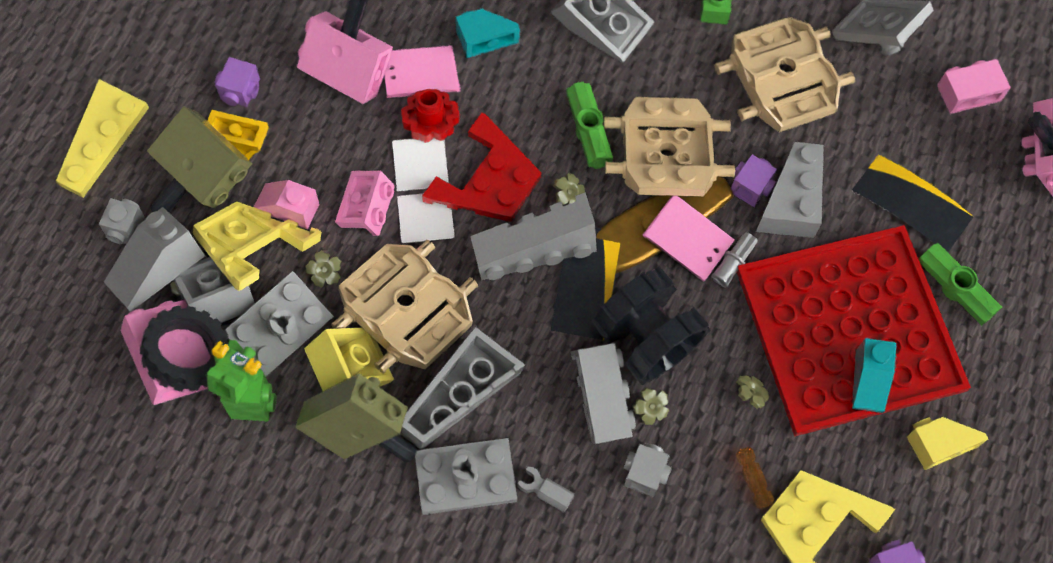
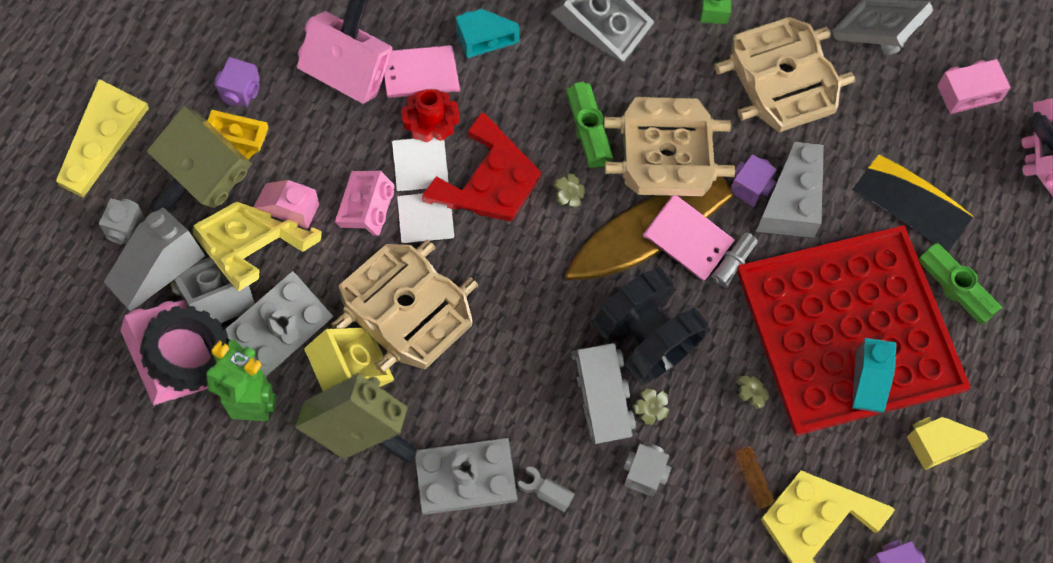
(324, 269): olive plant -> none
(464, 383): light grey wedge -> none
(536, 240): light grey wedge -> none
(583, 288): black sticker -> none

